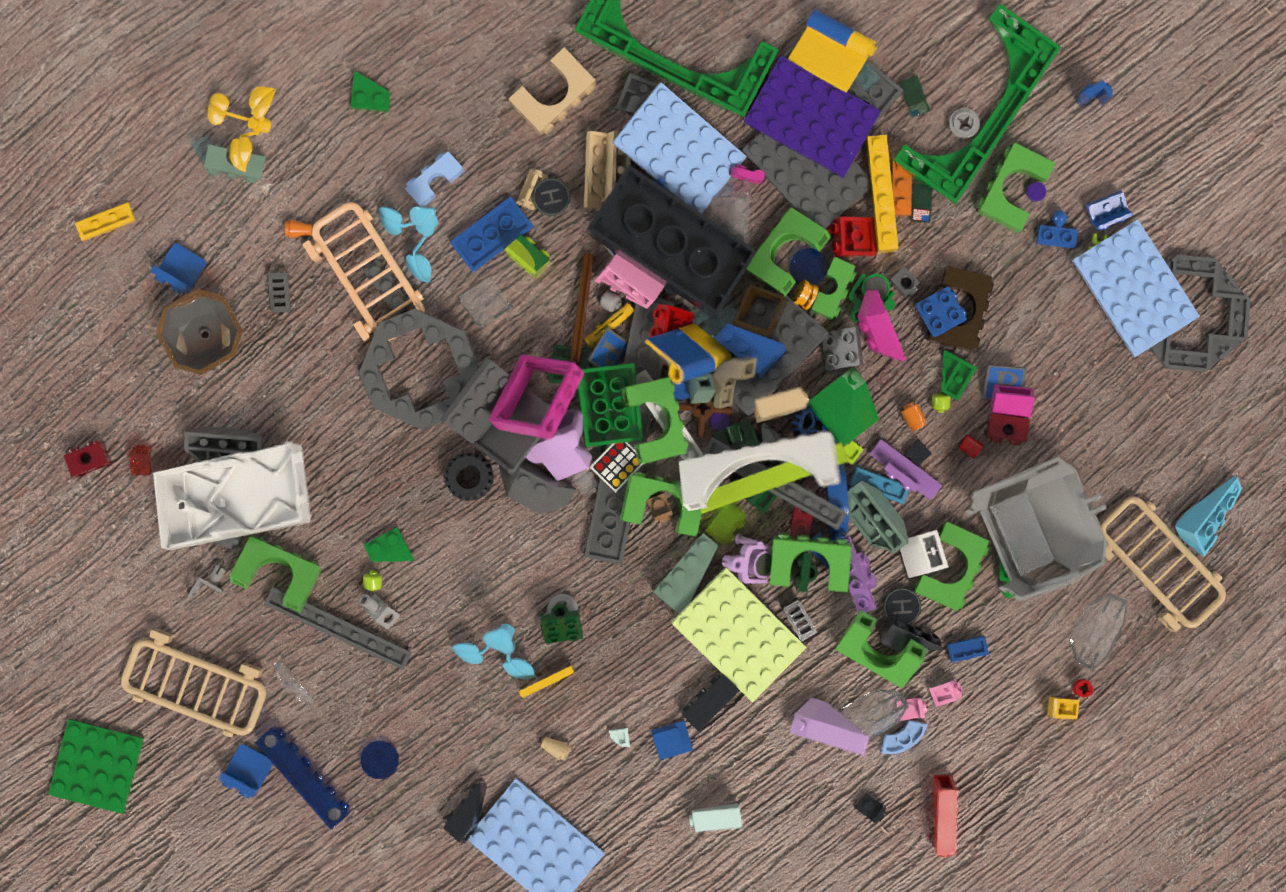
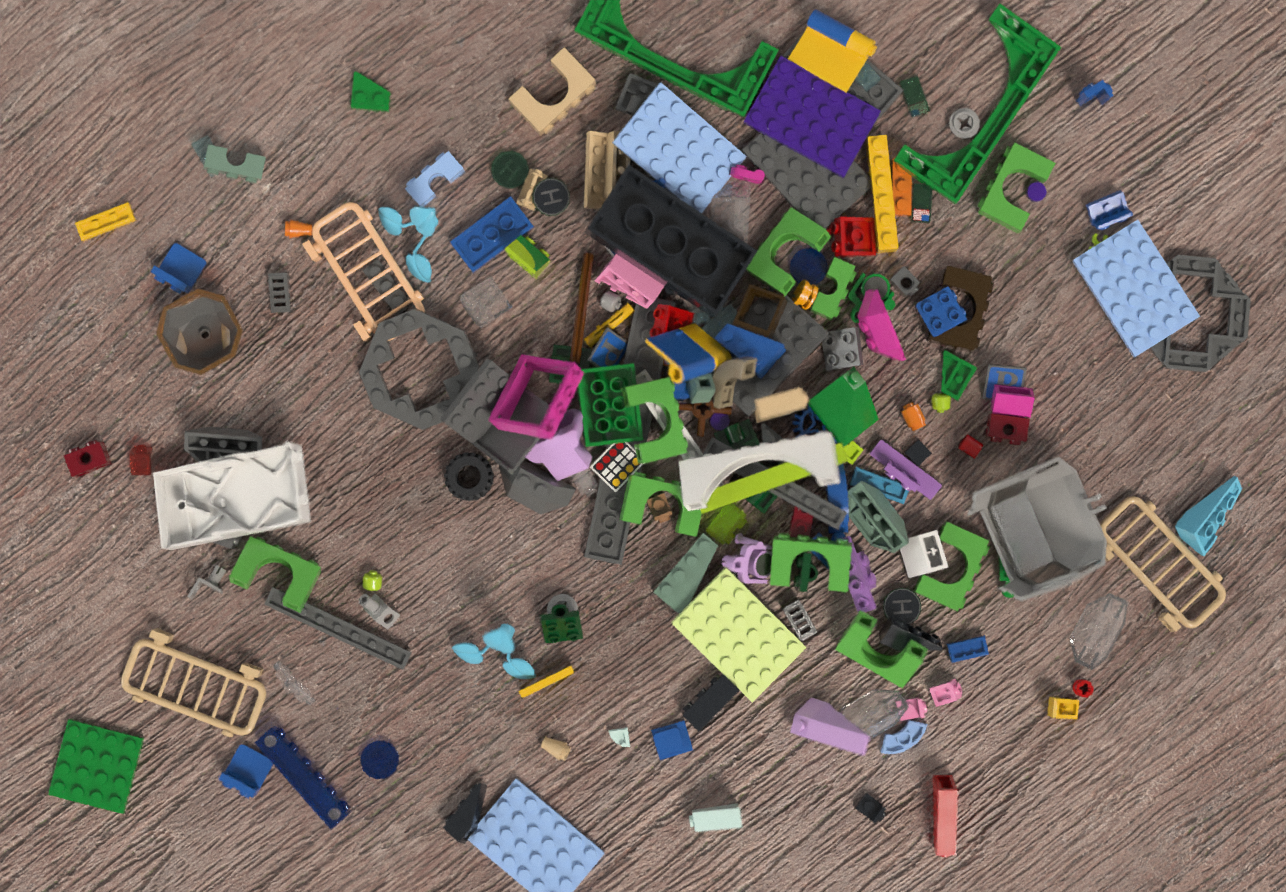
(259, 102): yellow plant -> none
(389, 548): green wing -> none
(510, 169): none -> clear green tile
(1057, 235): blue plate -> none

